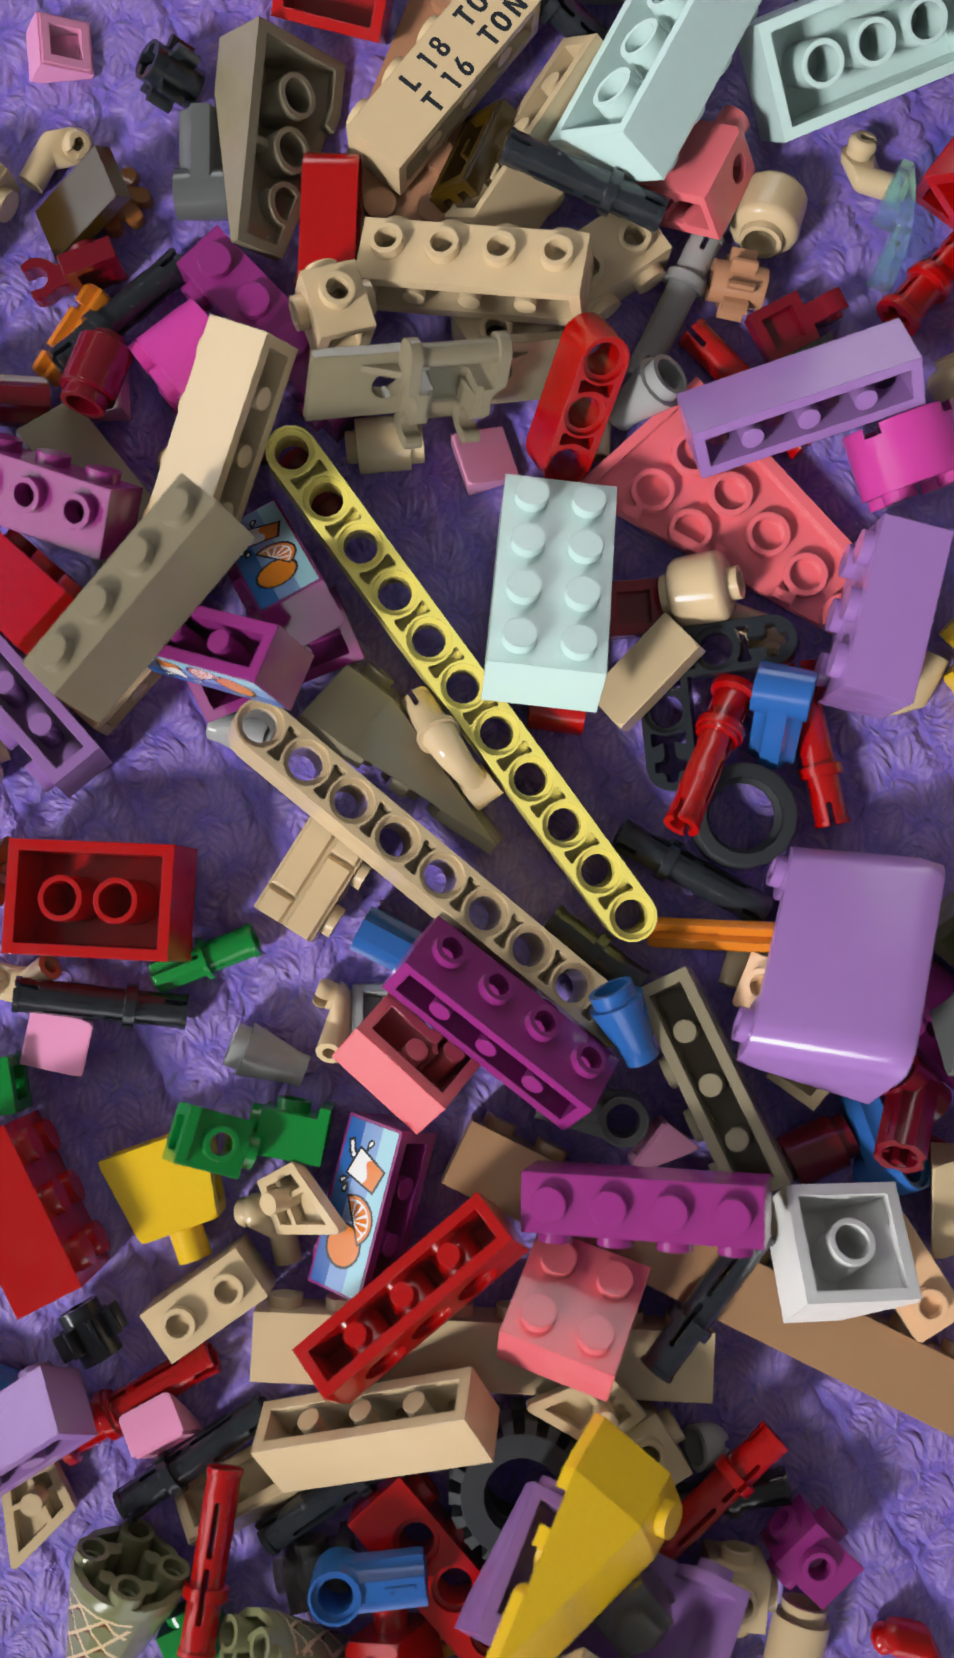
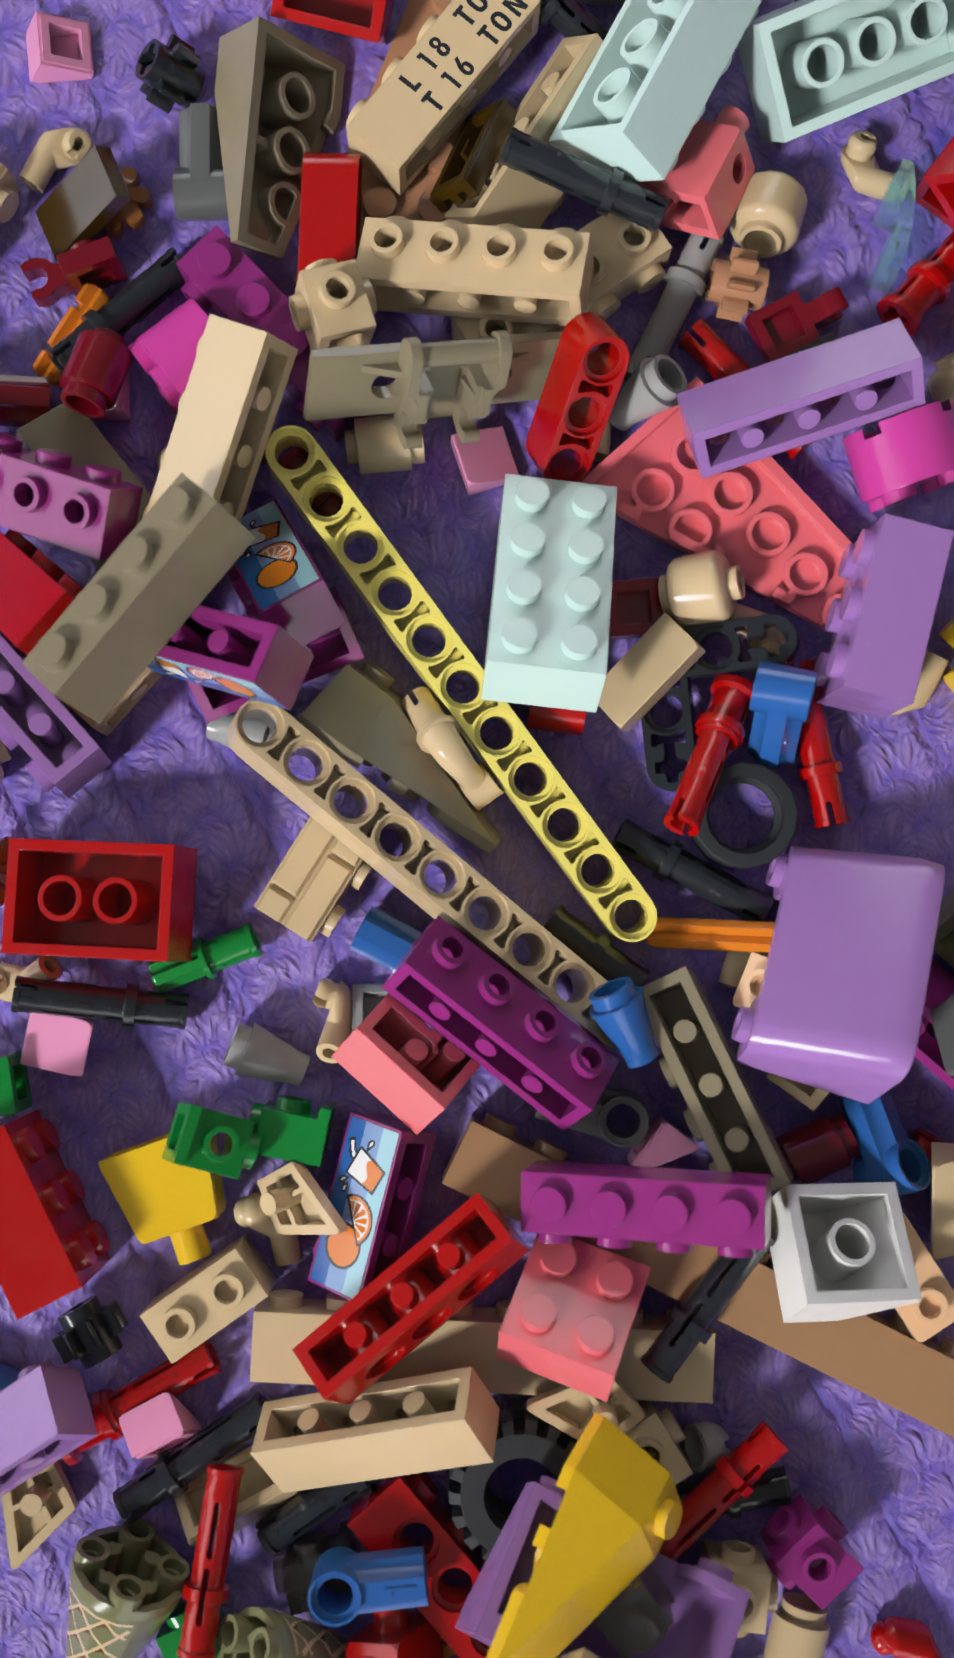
(909, 1118): dark red piece -> none

